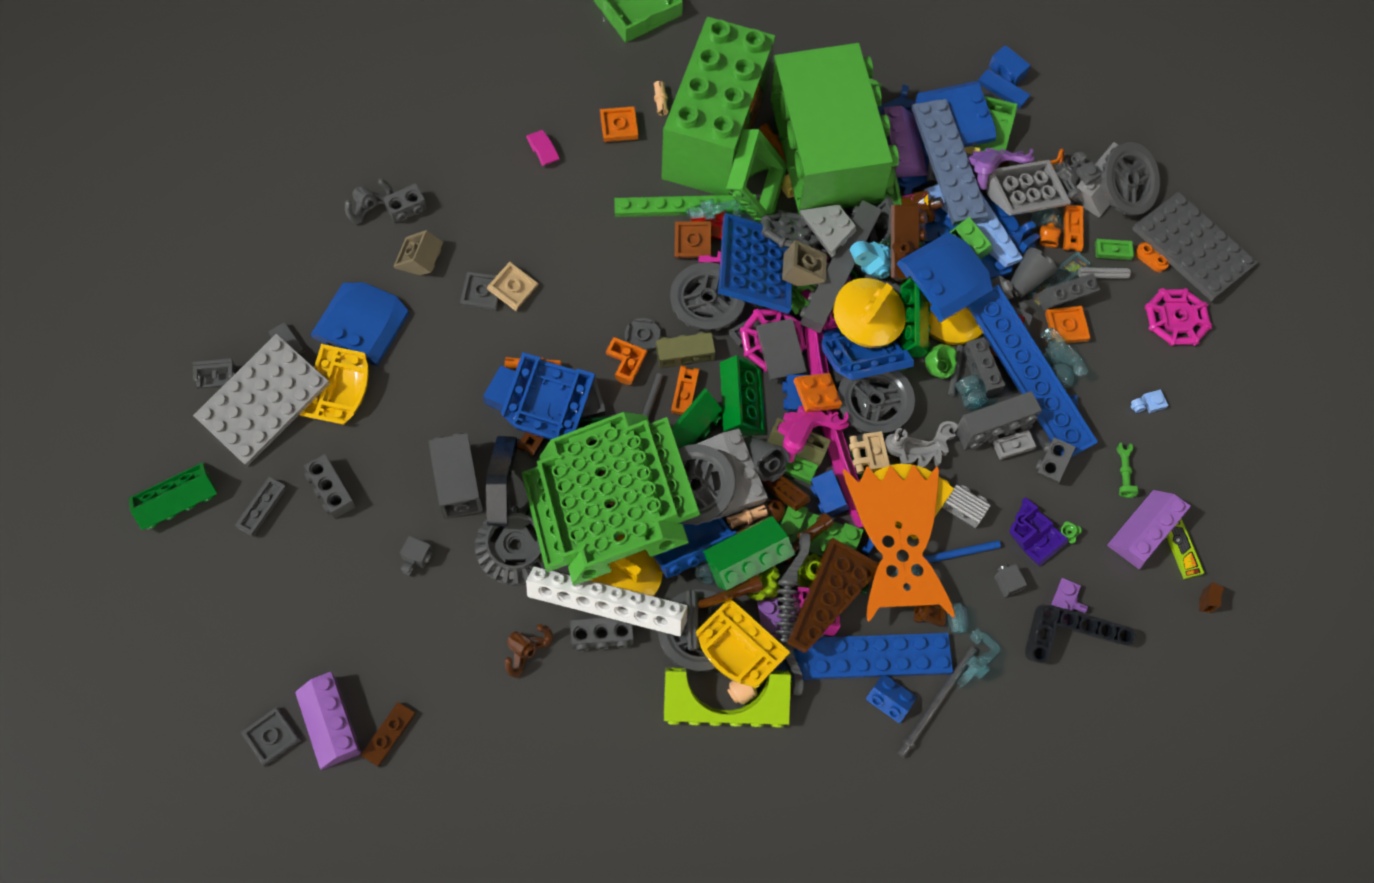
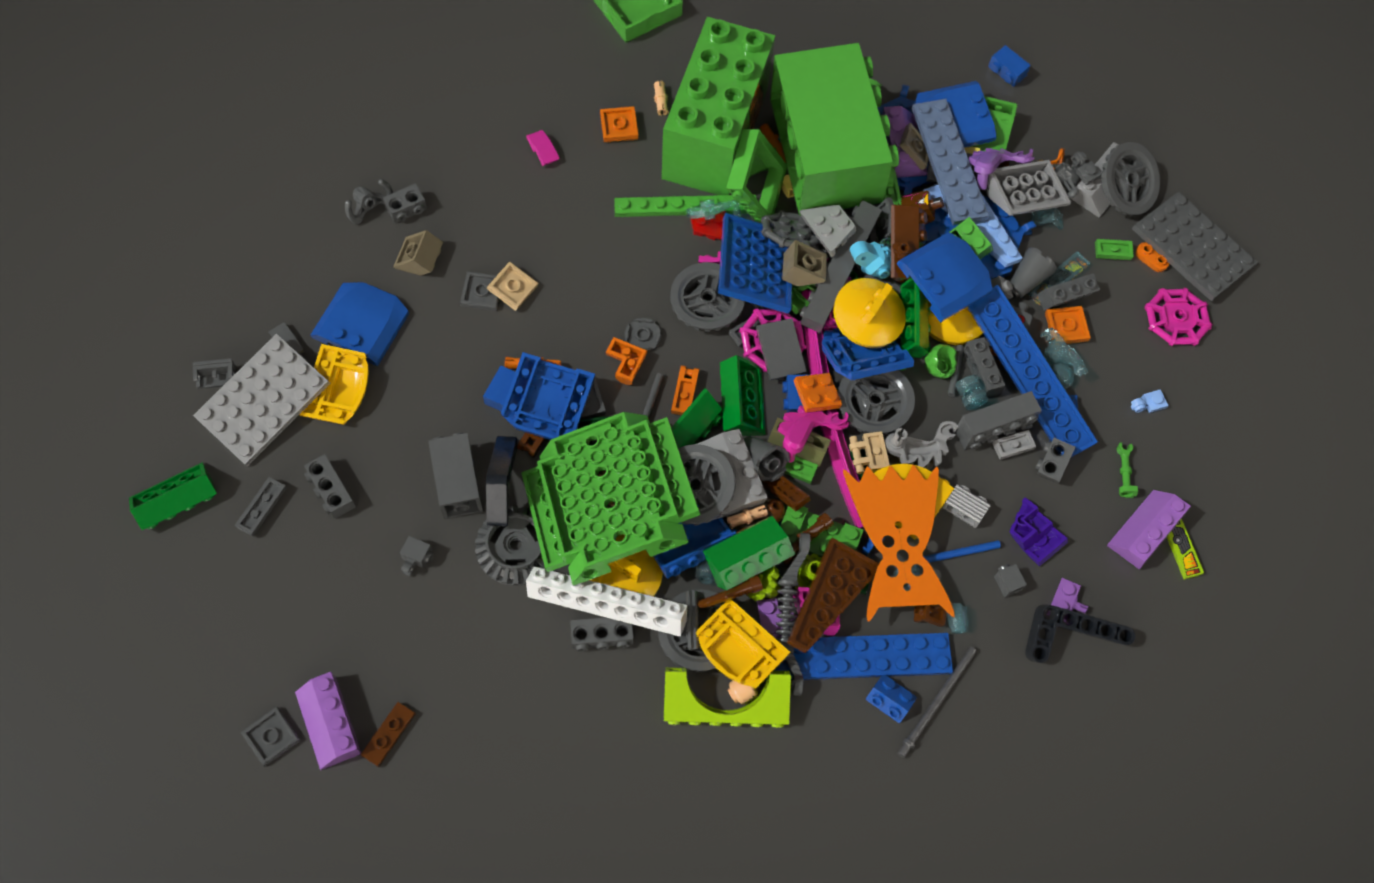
(525, 648): reddish brown piece -> none
(685, 350): olive brick -> none
(692, 239): dark orange plate -> none
(829, 493): blue brick -> none
(914, 146): none -> dark tan tile
(978, 666): clear light blue animal -> none
(1003, 88): blue tile -> none
(1027, 243): blue plate -> none
(1049, 235): orange piece -> none
(1067, 526): bright green plate -> none
(1073, 228): orange plate -> none
(1105, 272): light grey axle -> none
(1210, 598): reddish brown piece -> none

